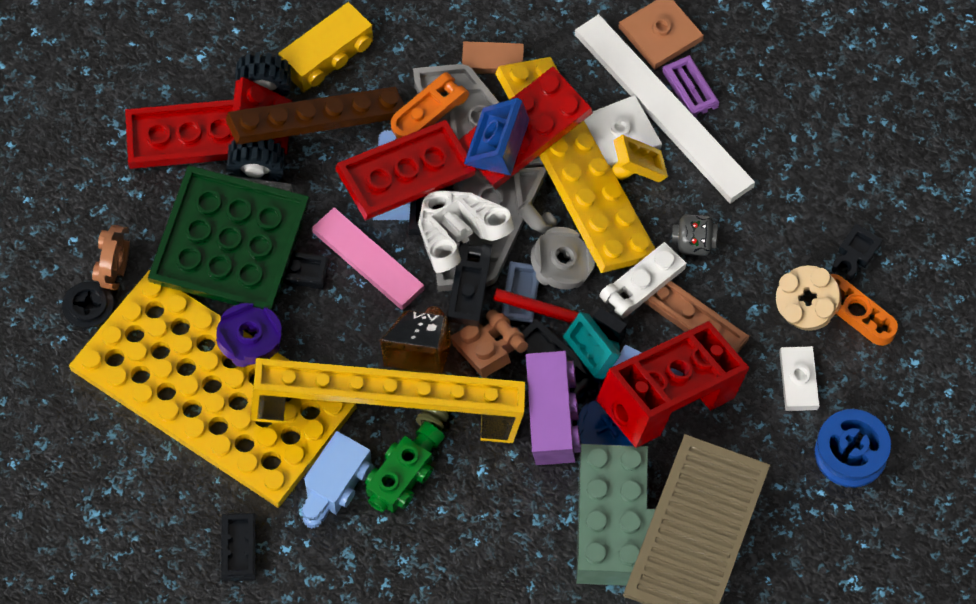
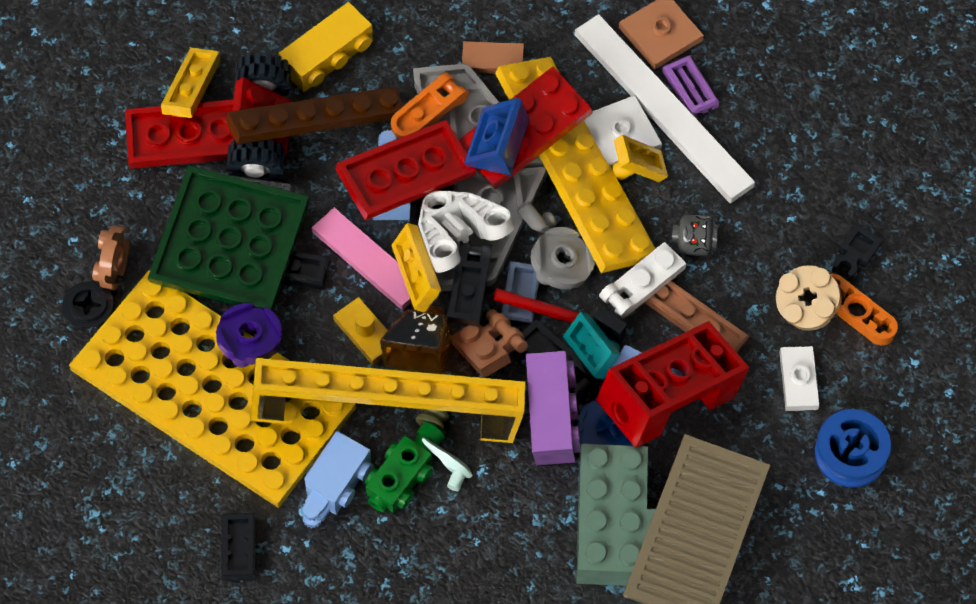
(190, 82): none -> yellow plate
(362, 329): none -> yellow tile
(416, 267): none -> yellow plate
(452, 463): none -> light aqua bar

